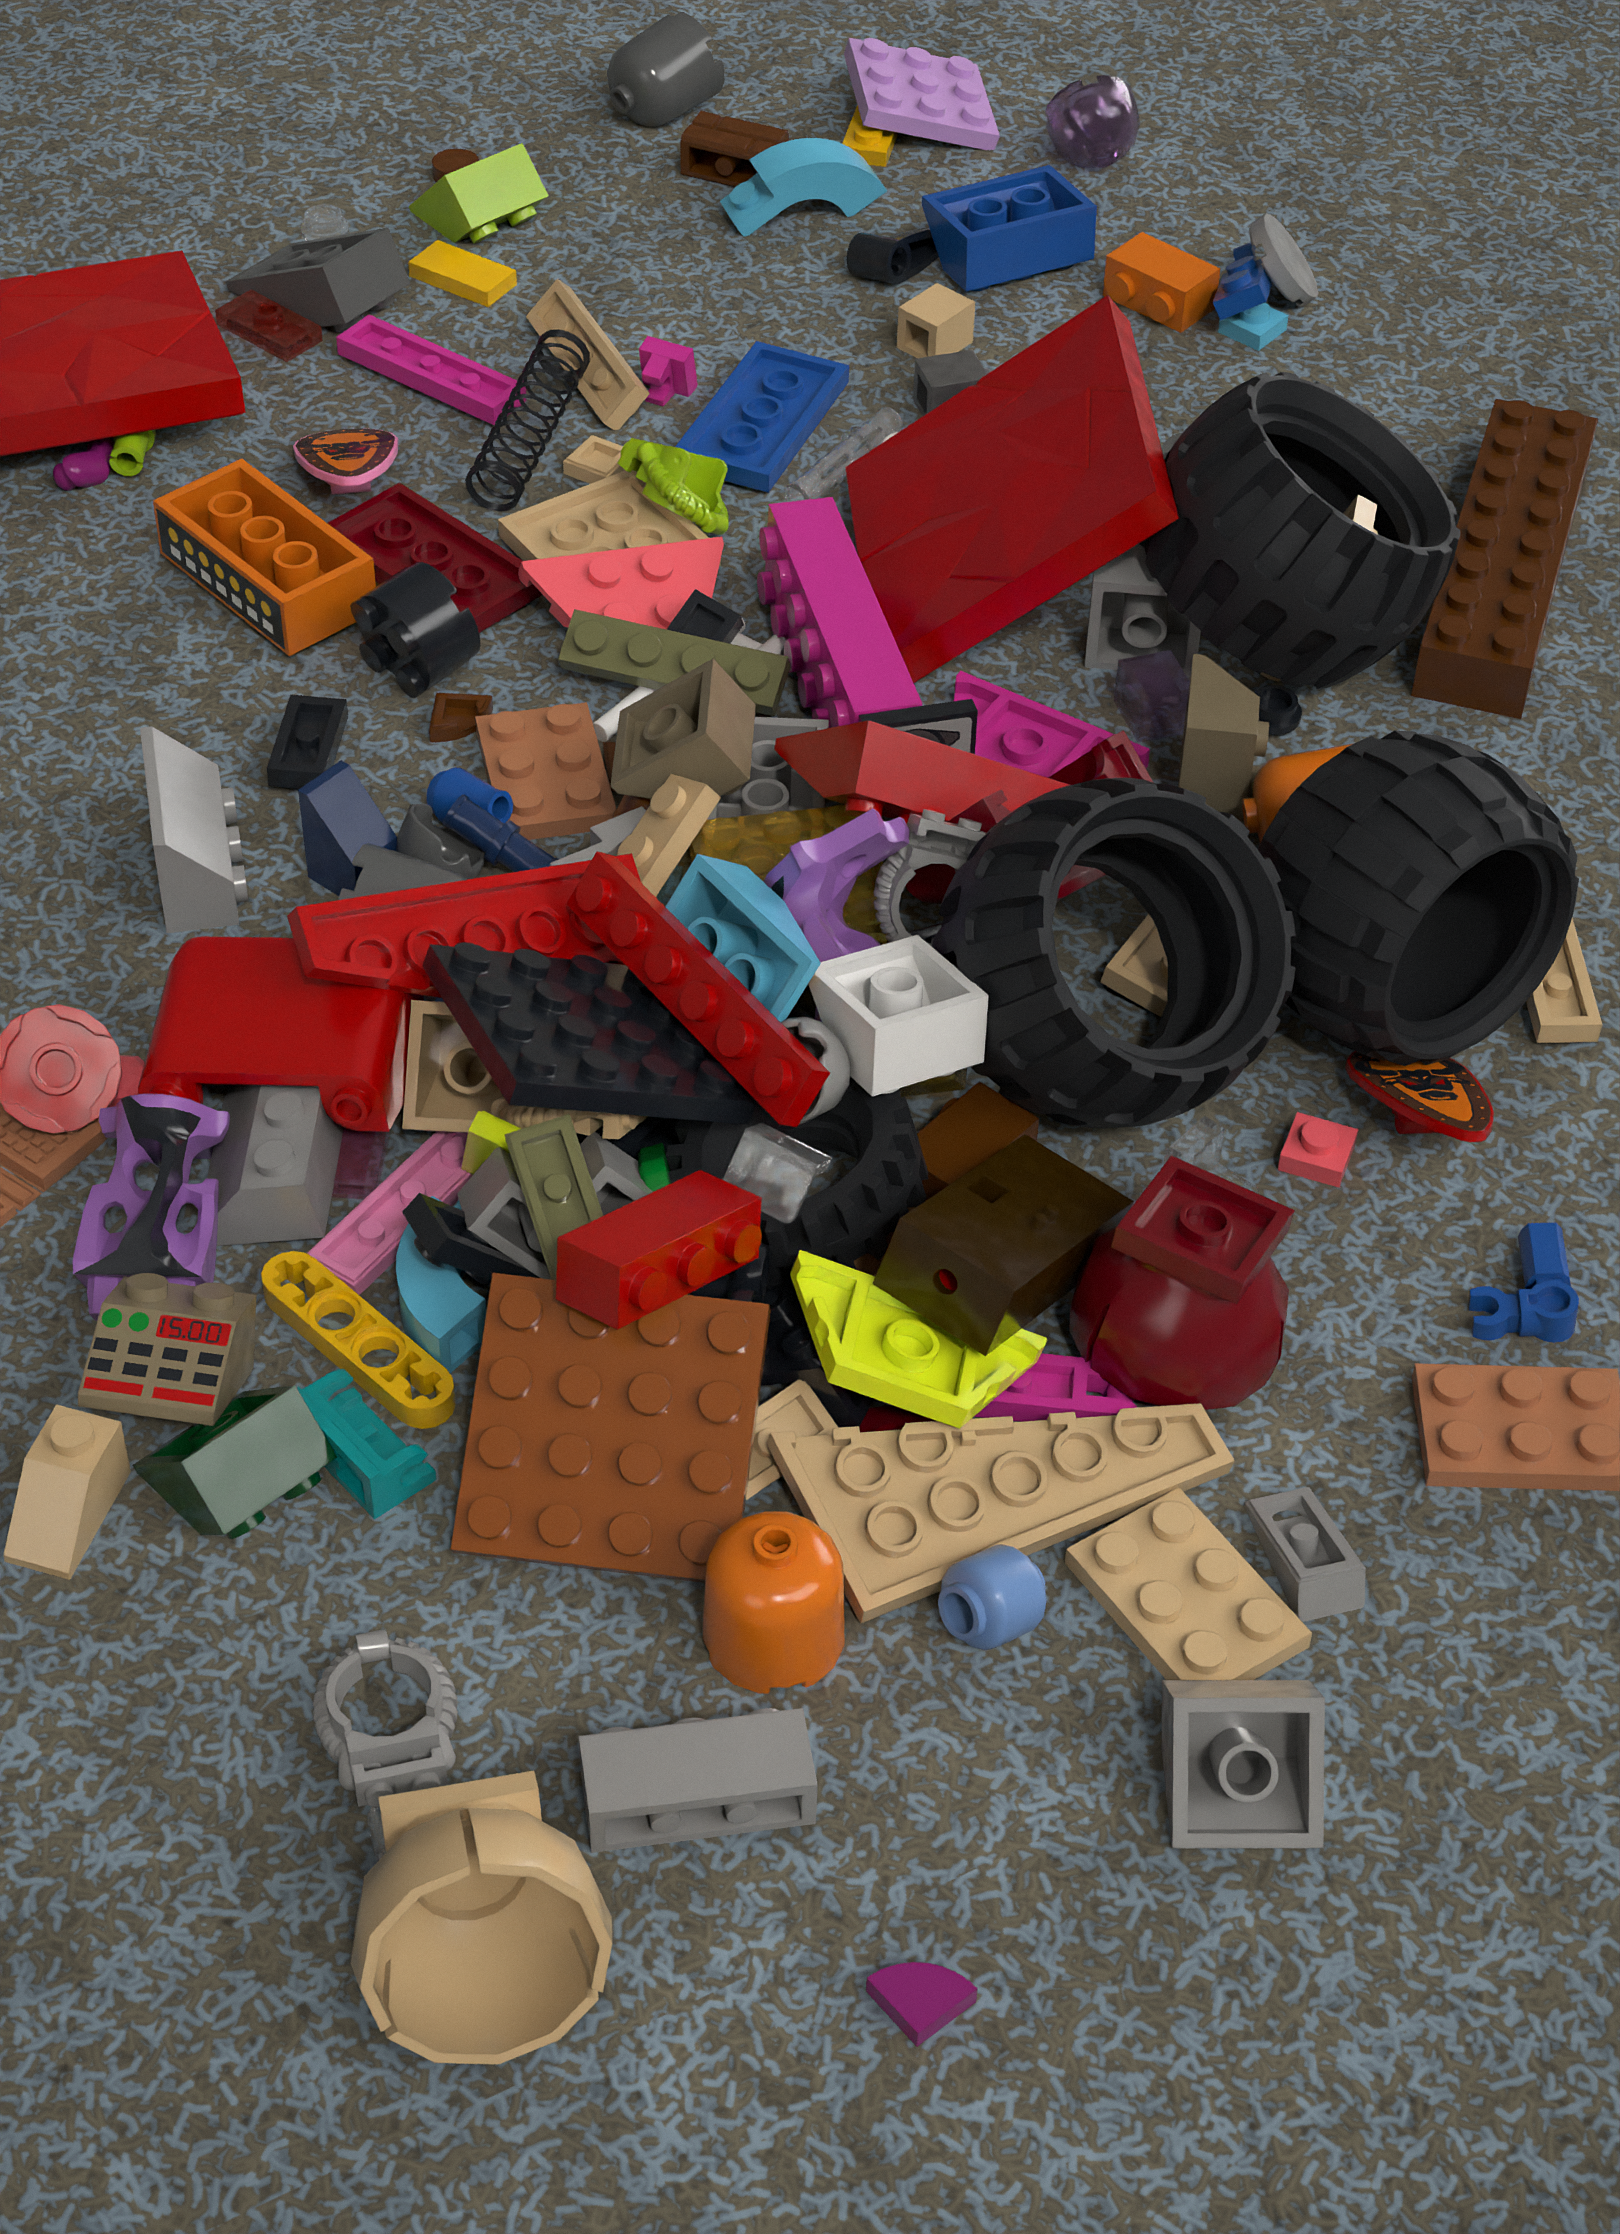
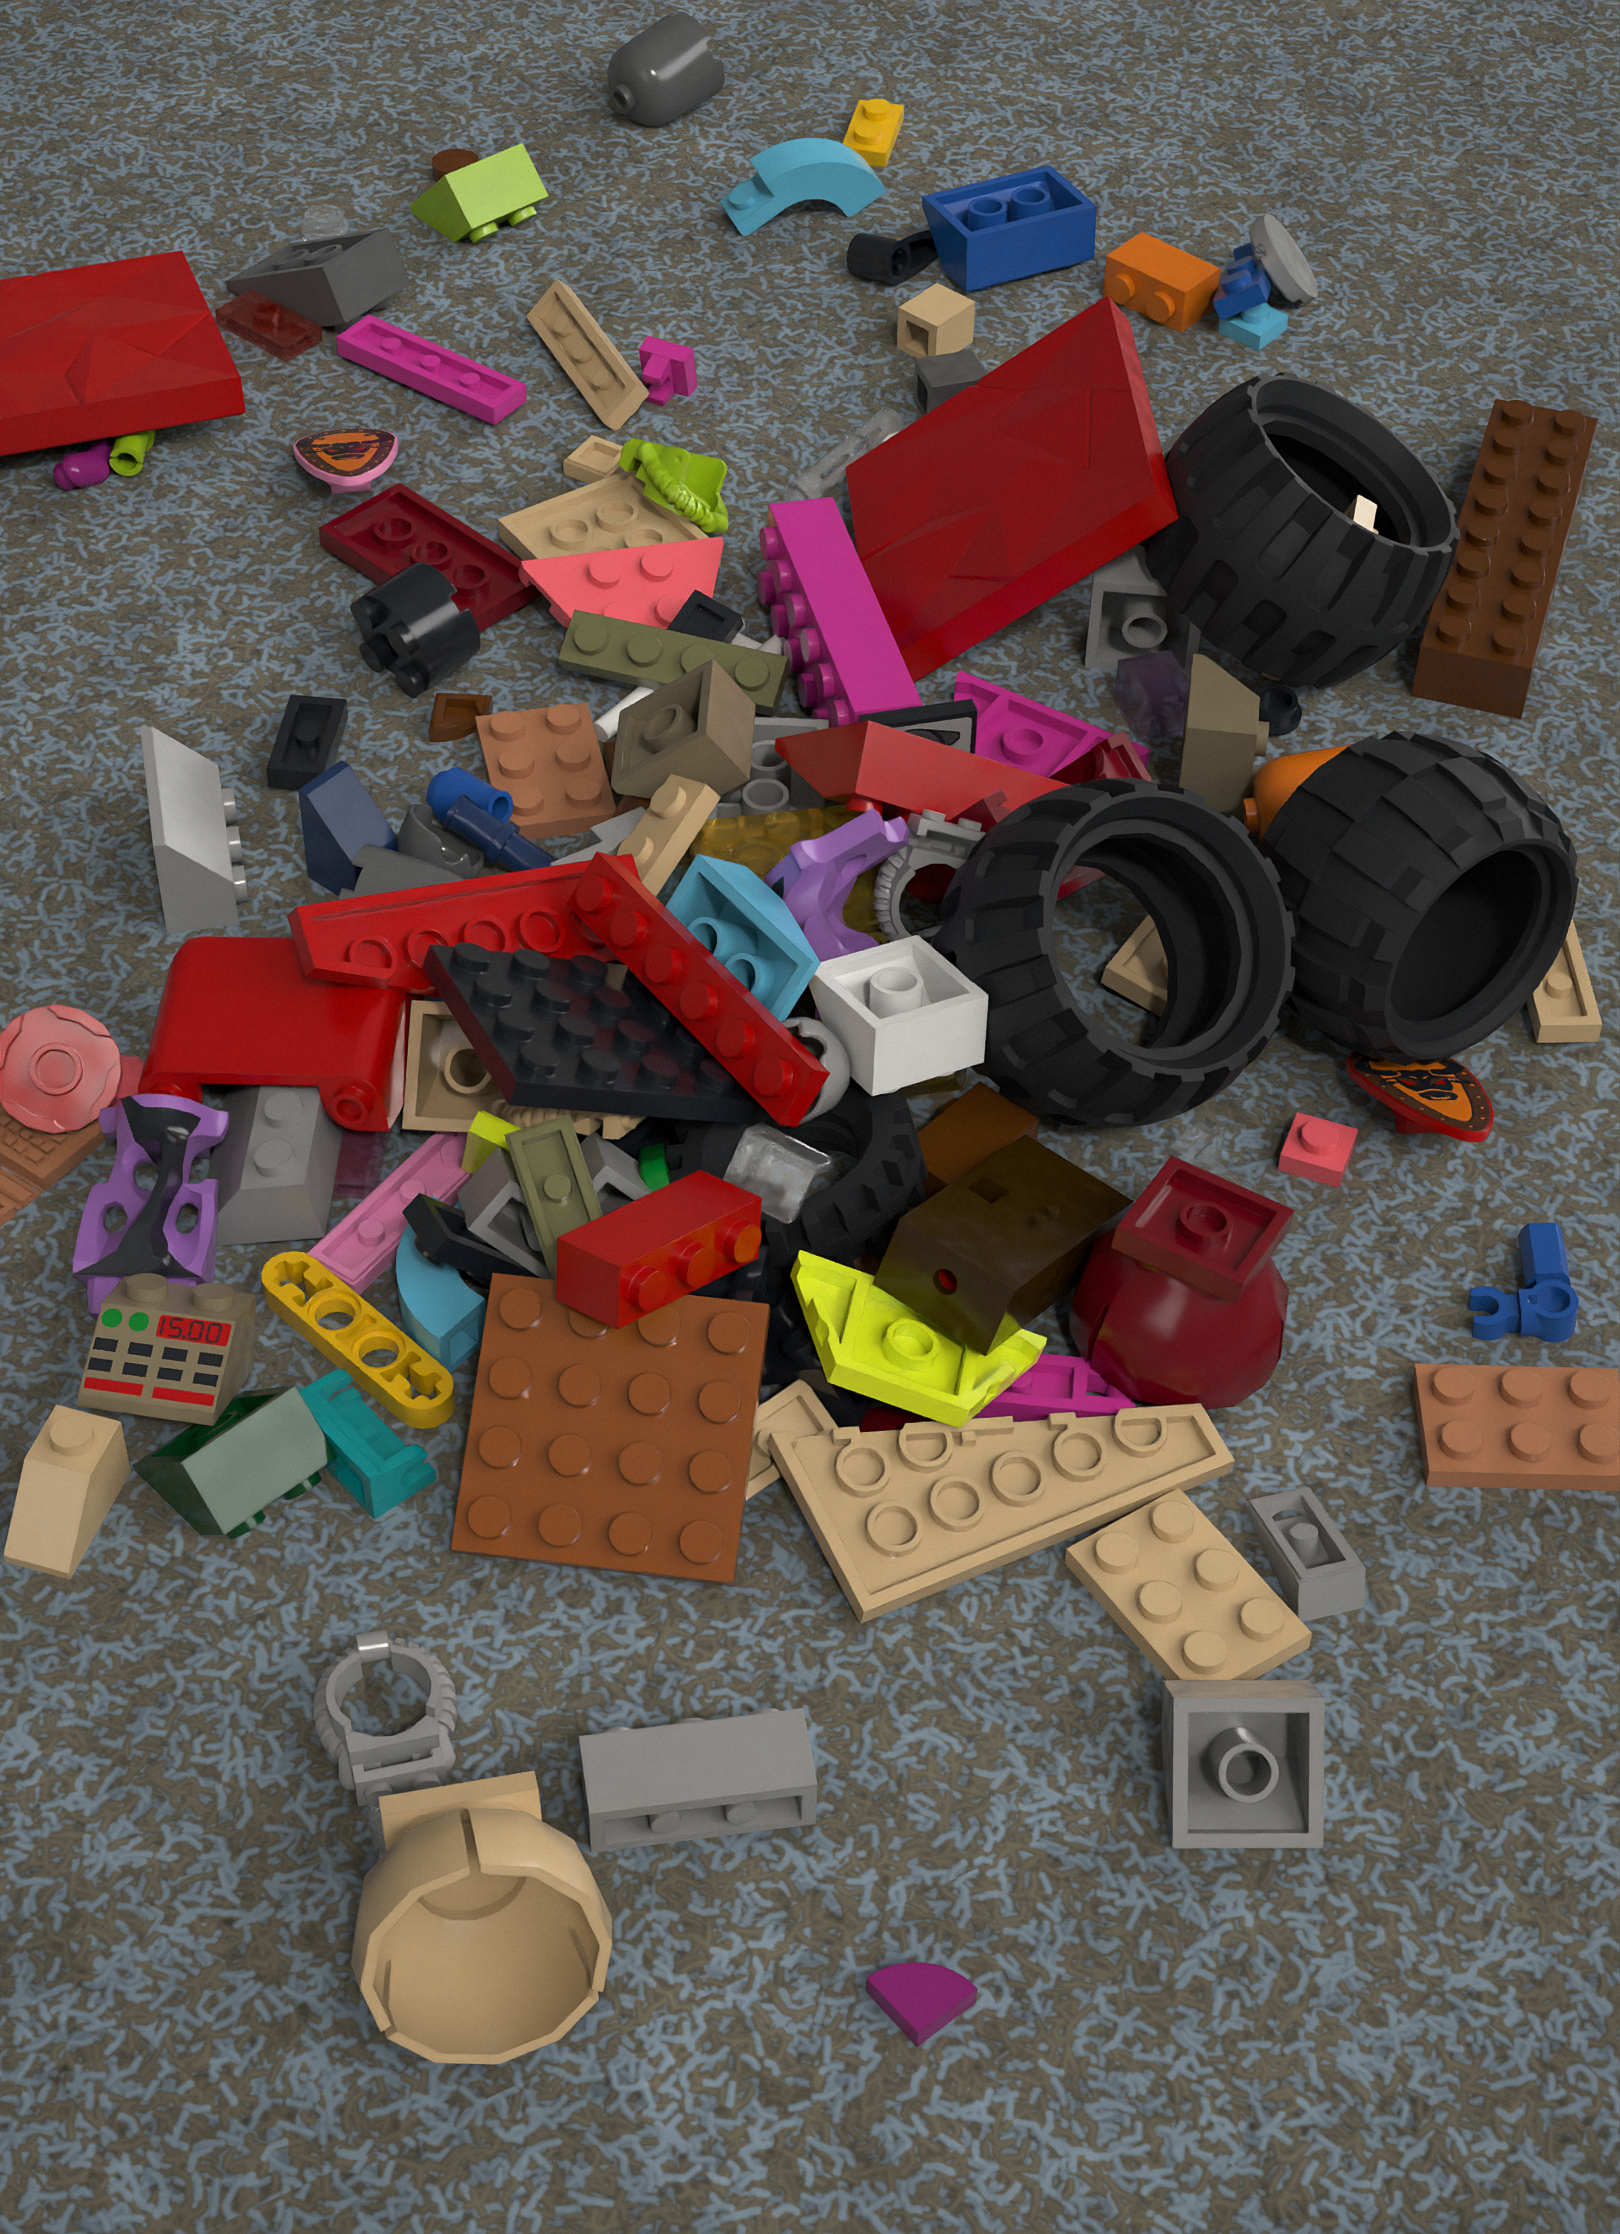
(264, 555): orange brick -> none
(462, 273): yellow tile -> none
(493, 466): black piece -> none
(721, 147): reddish brown brick -> none
(765, 413): blue plate -> none
(774, 1602): orange cylinder -> none
(920, 94): lavender plate -> none
(992, 1597): medium blue head -> none
(1093, 122): clear purple cylinder -> none

